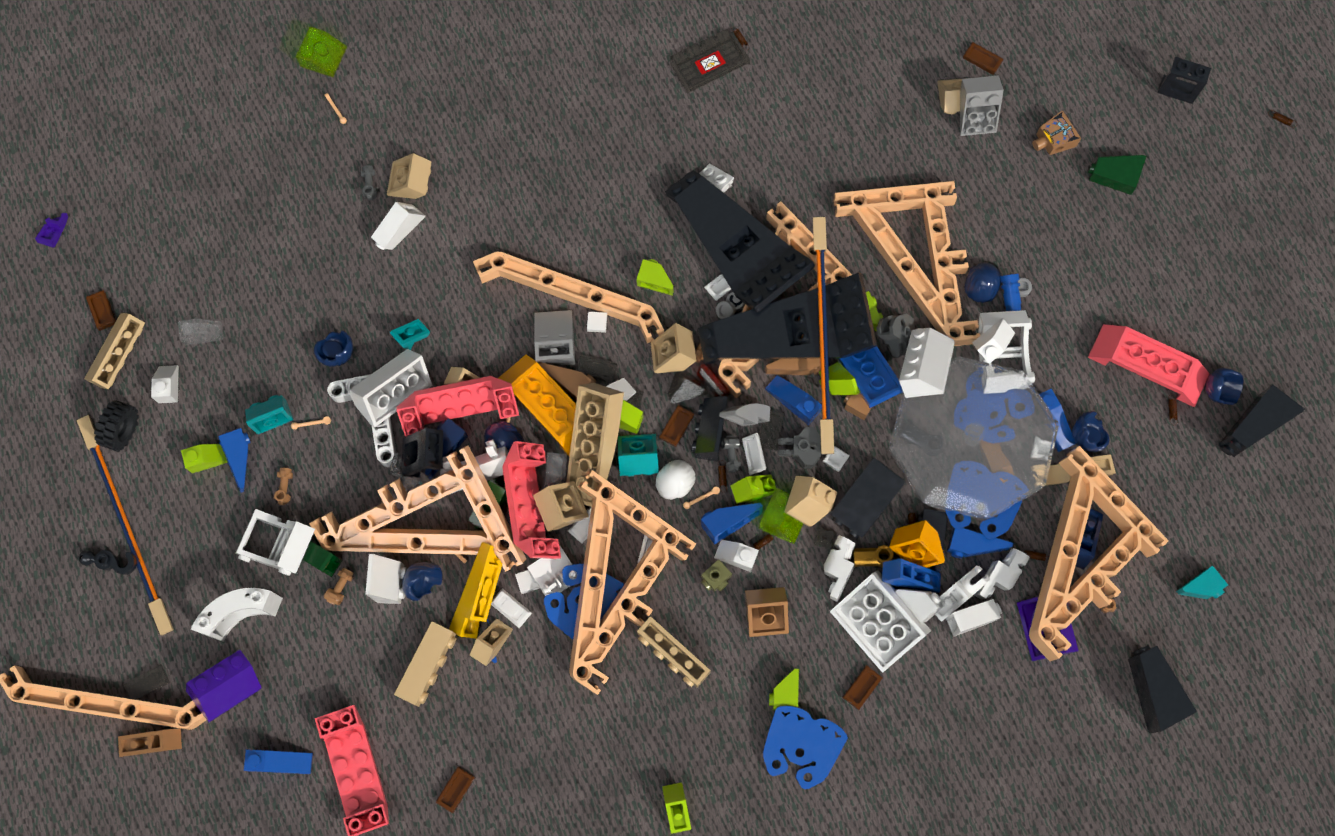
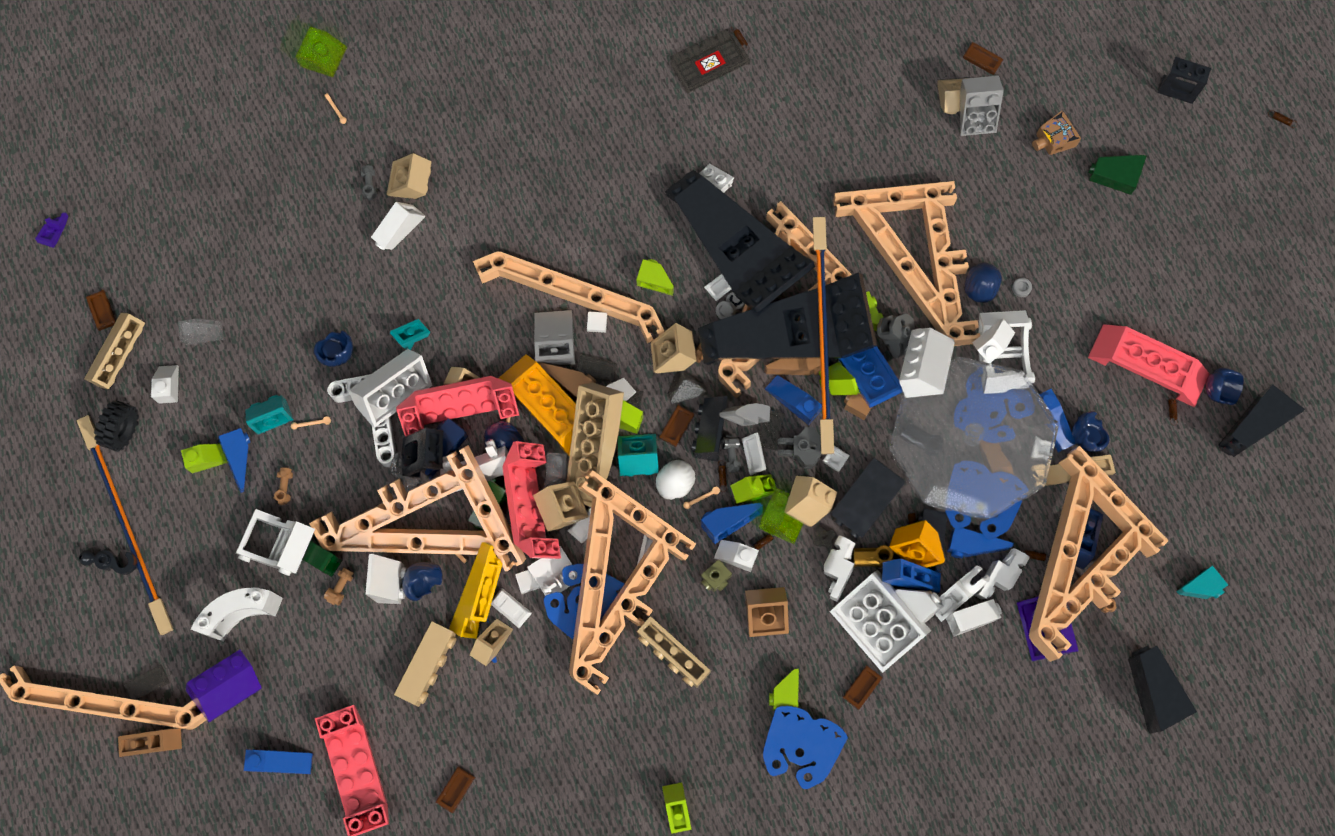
(712, 382): slope -> none
(1011, 292): blue axle -> none

